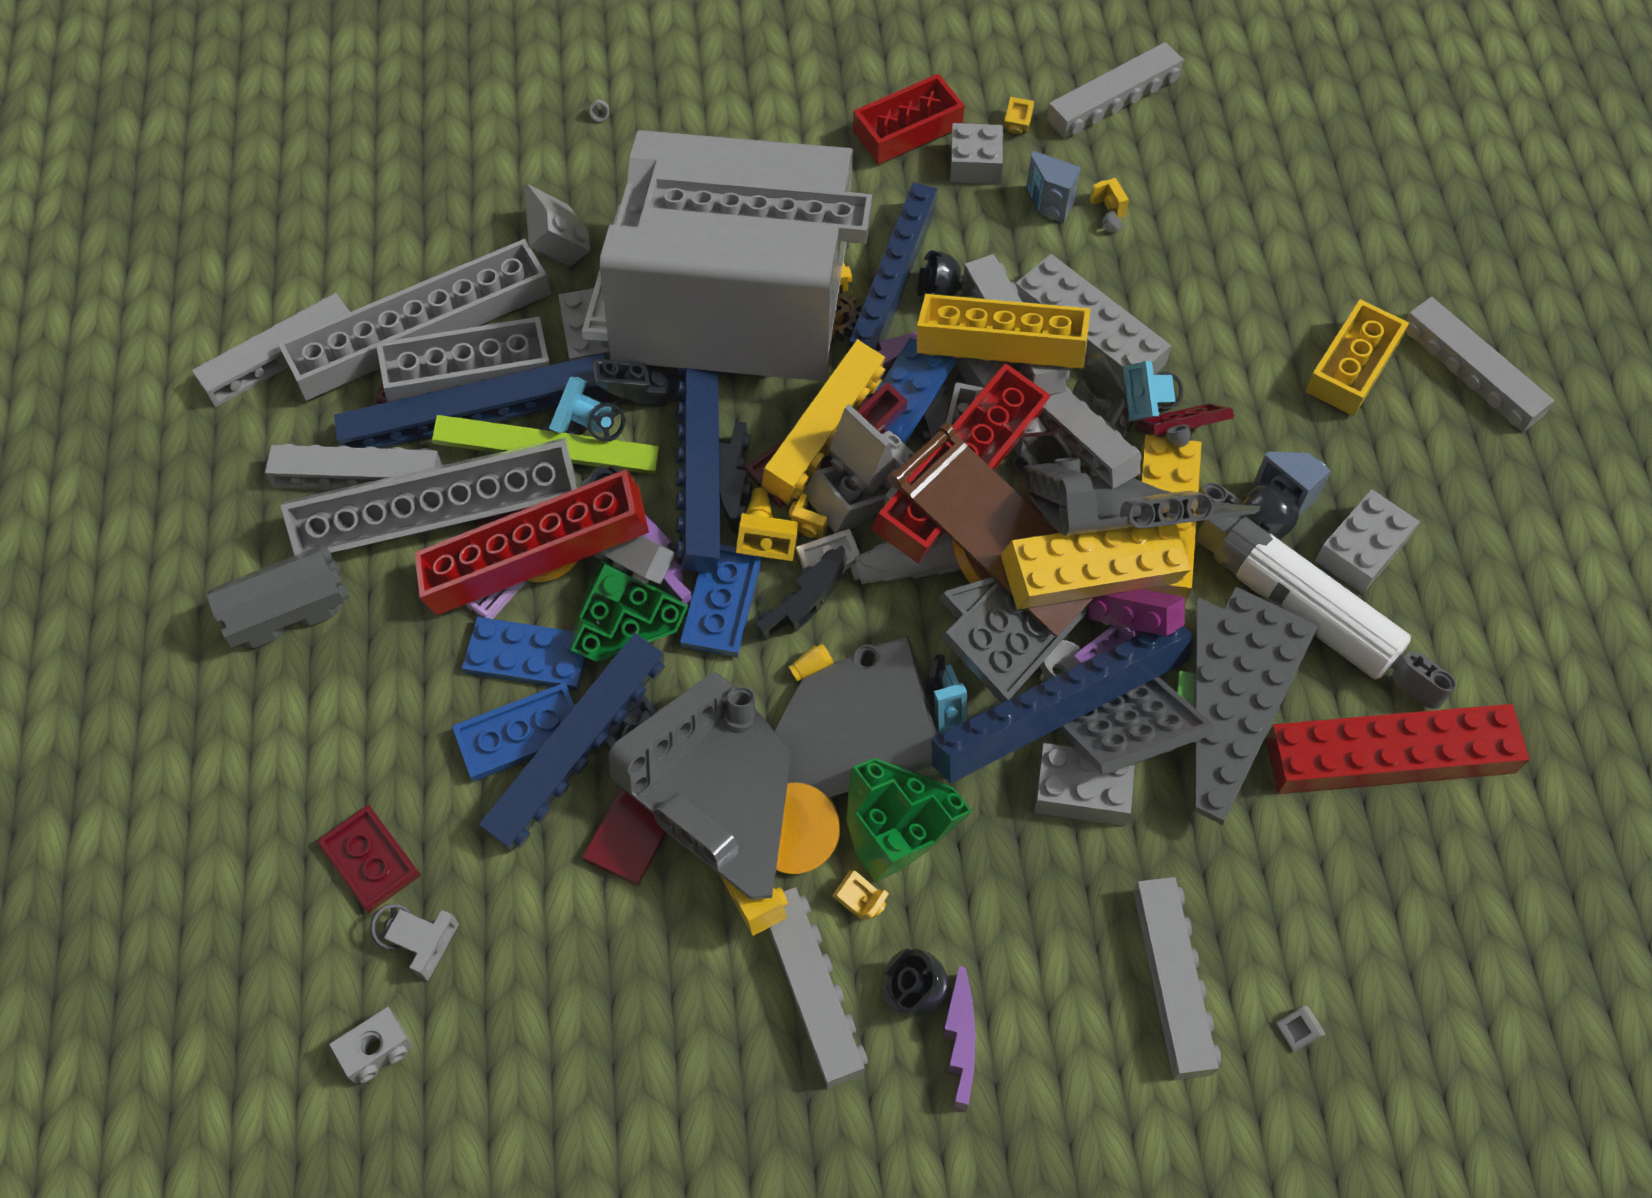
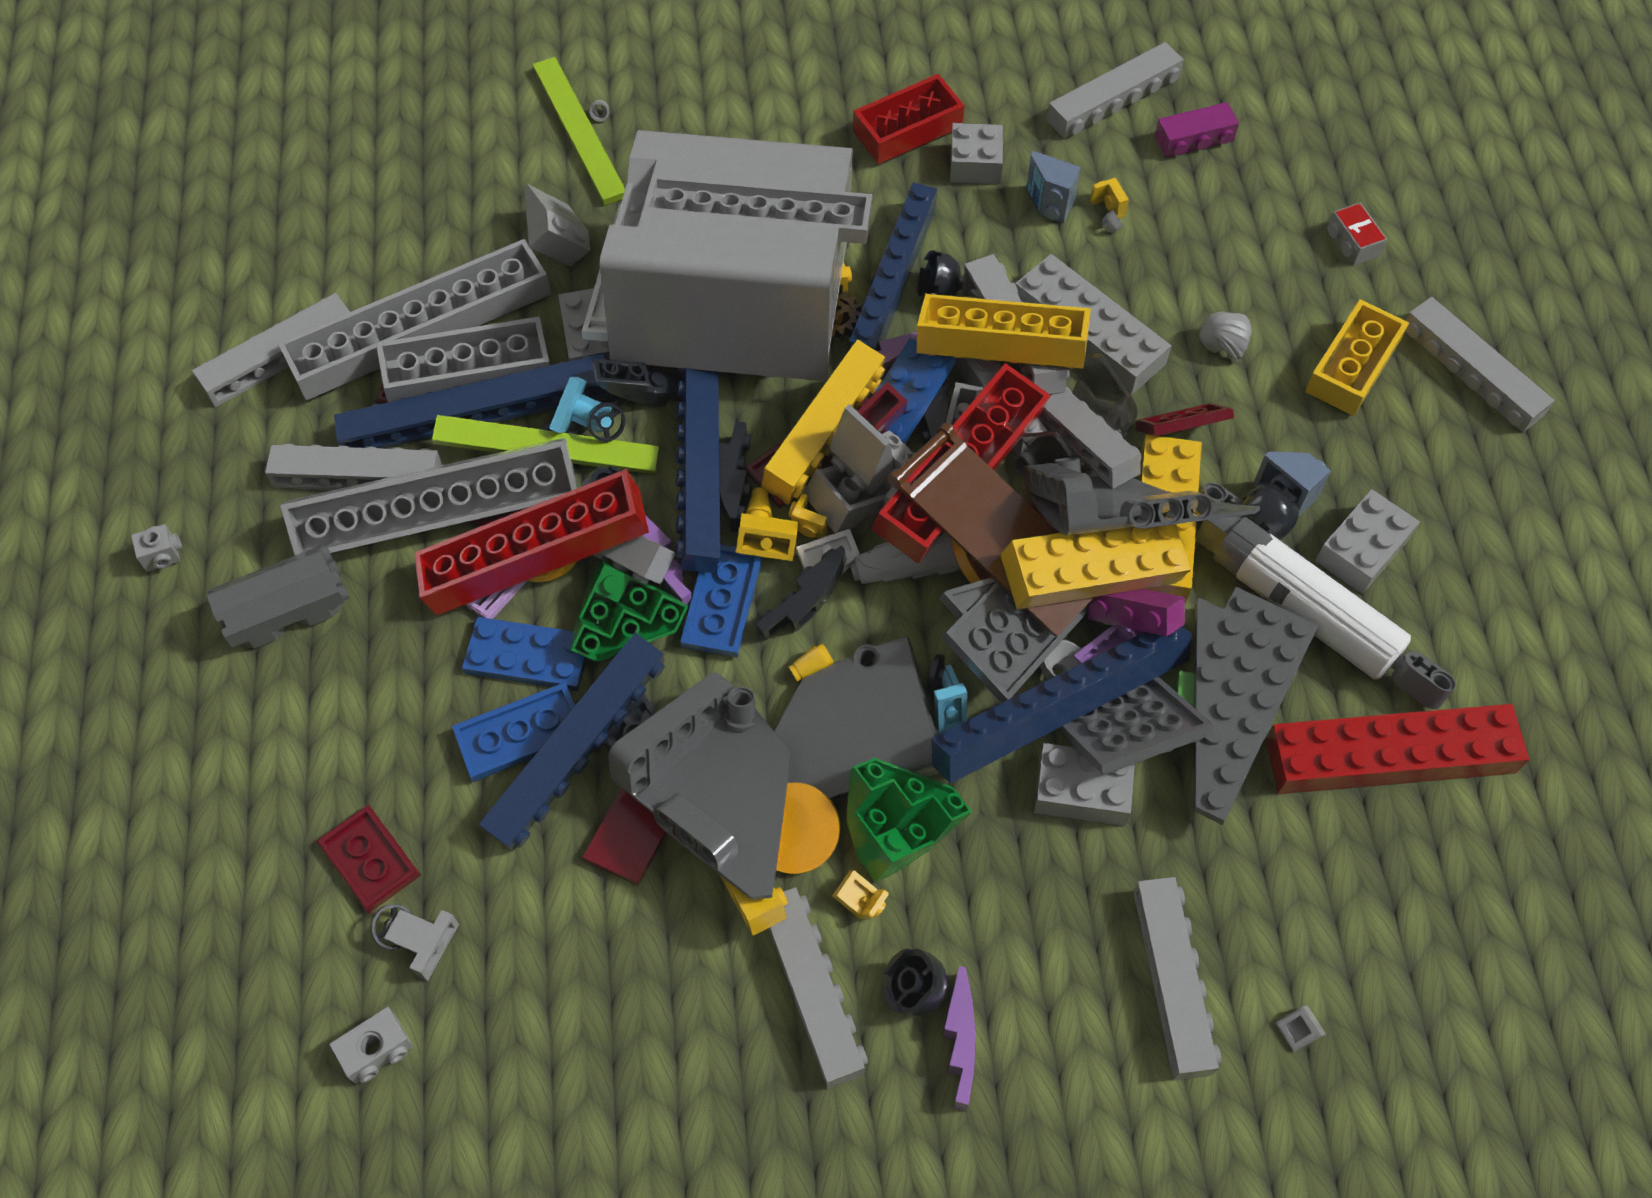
(156, 547): none -> light grey brick
(579, 131): none -> lime tile
(1018, 115): yellow bracket -> none
(1147, 389): medium azure piece -> none
(1178, 435): dark grey hinge -> none
(1196, 129): none -> magenta brick
(1226, 333): none -> light grey hair
(1356, 234): none -> brick

